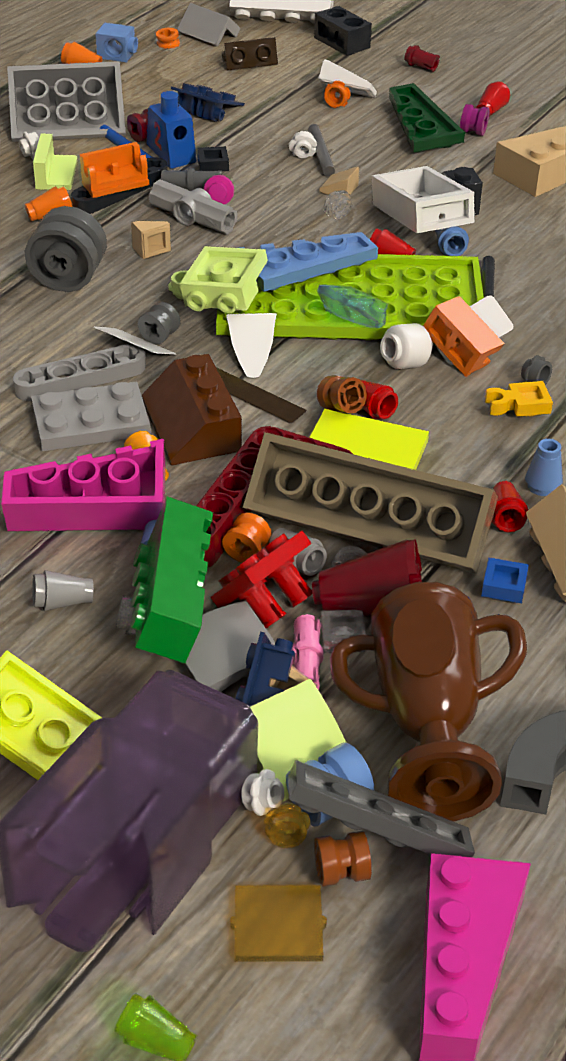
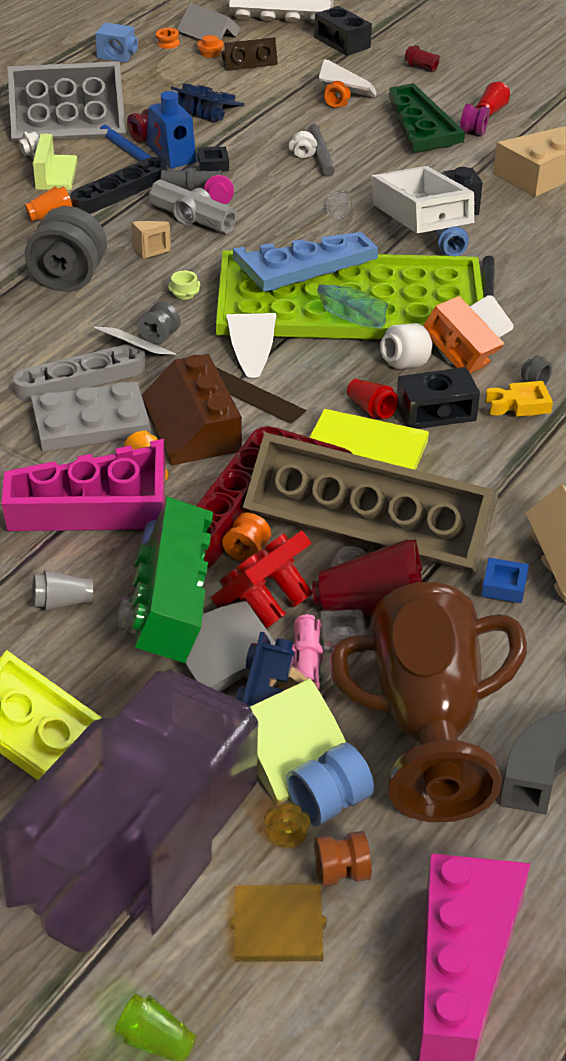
(77, 53): orange cone -> none
(114, 170): orange hinge -> none
(210, 46): none -> orange plate
(223, 279): yellowish green plate -> none
(262, 792): white plate -> none
(310, 559): light grey cone -> none
(341, 394): dark orange wheel -> none
(344, 180): tan slope -> none
(370, 810): dark grey plate -> none
(390, 243): red cone -> none
(437, 398): none -> black brick
(509, 509): red cone -> none
(545, 468): medium blue cone -> none

